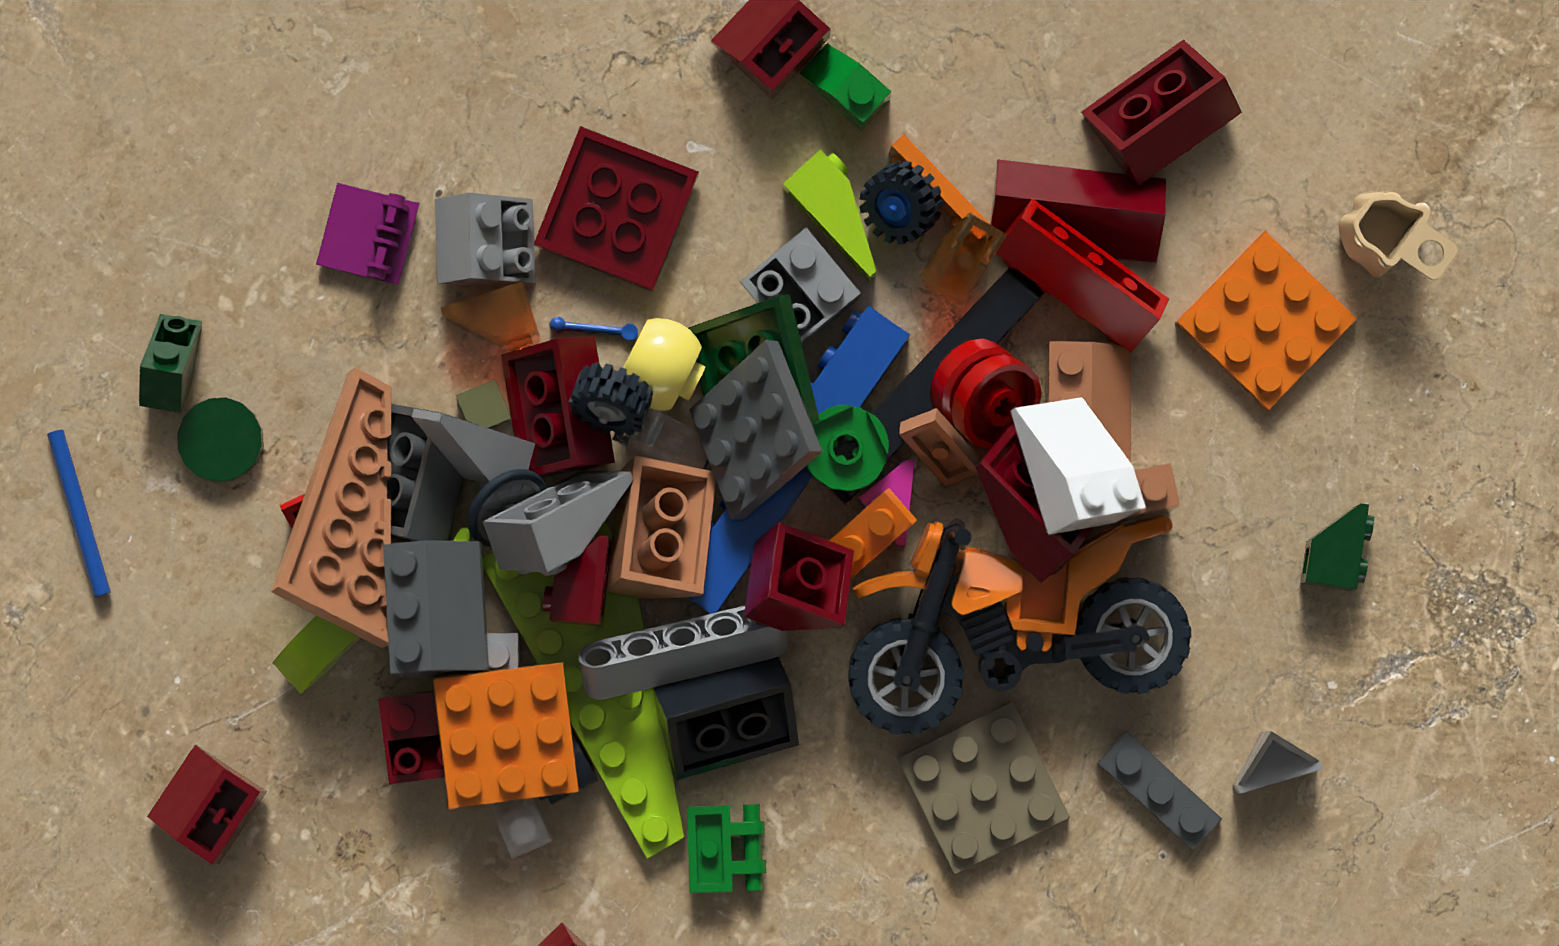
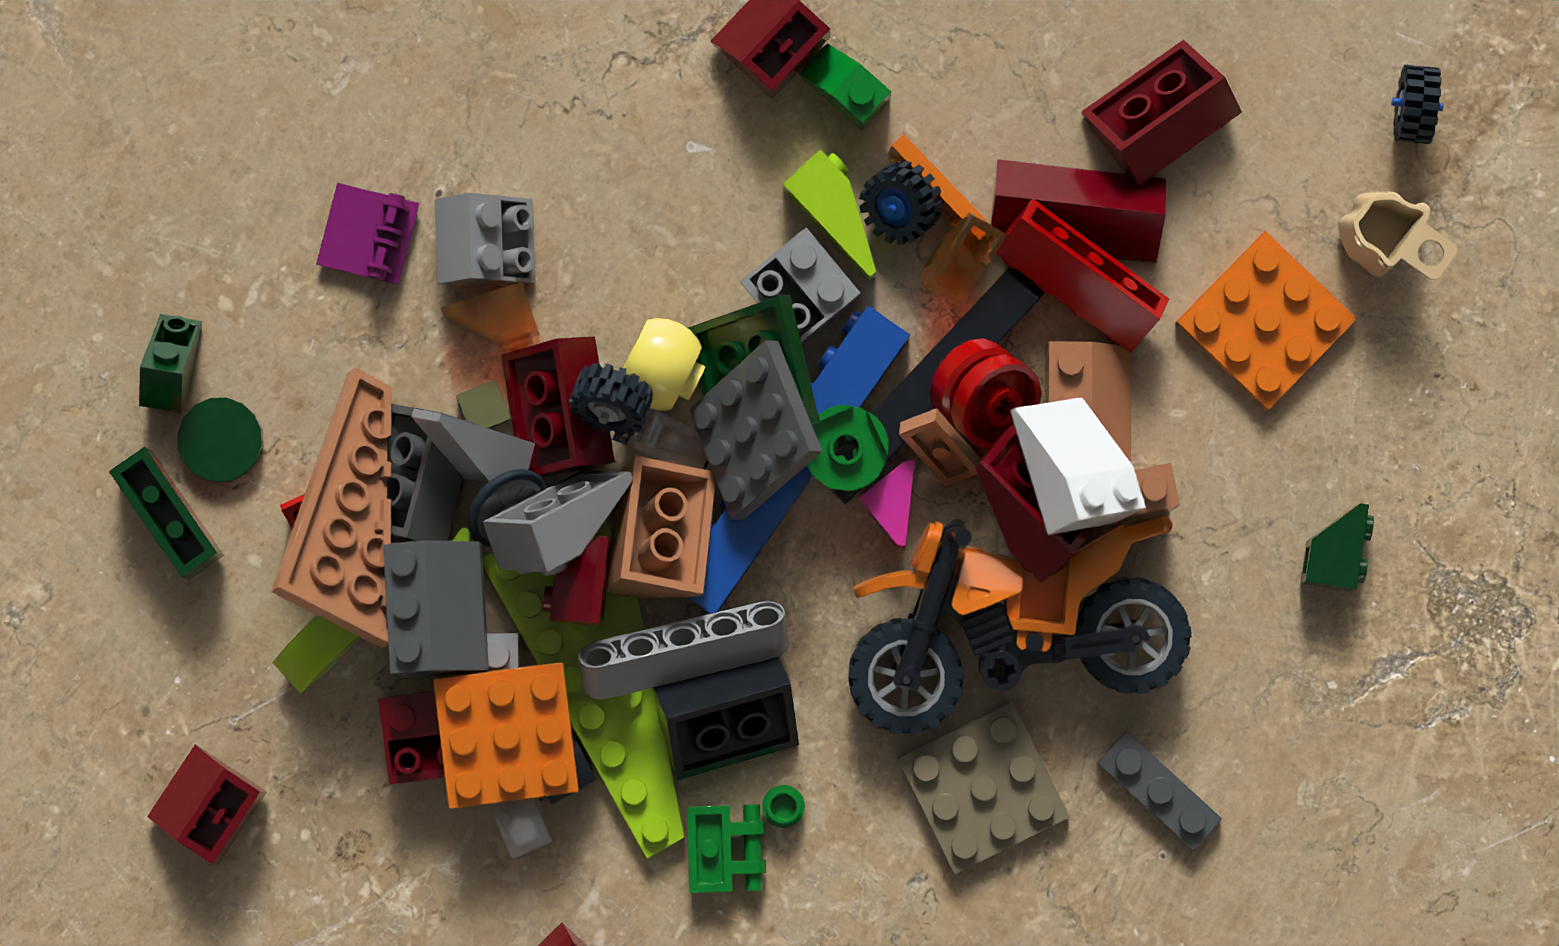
(78, 513): blue bar -> none
(166, 513): none -> dark green brick
(616, 208): dark red plate -> none
(628, 332): blue hinge -> none
(783, 806): none -> green plate
(798, 581): dark red slope -> none
(874, 529): orange plate -> none
(1272, 762): light grey slope -> none
(1417, 104): none -> black wheel

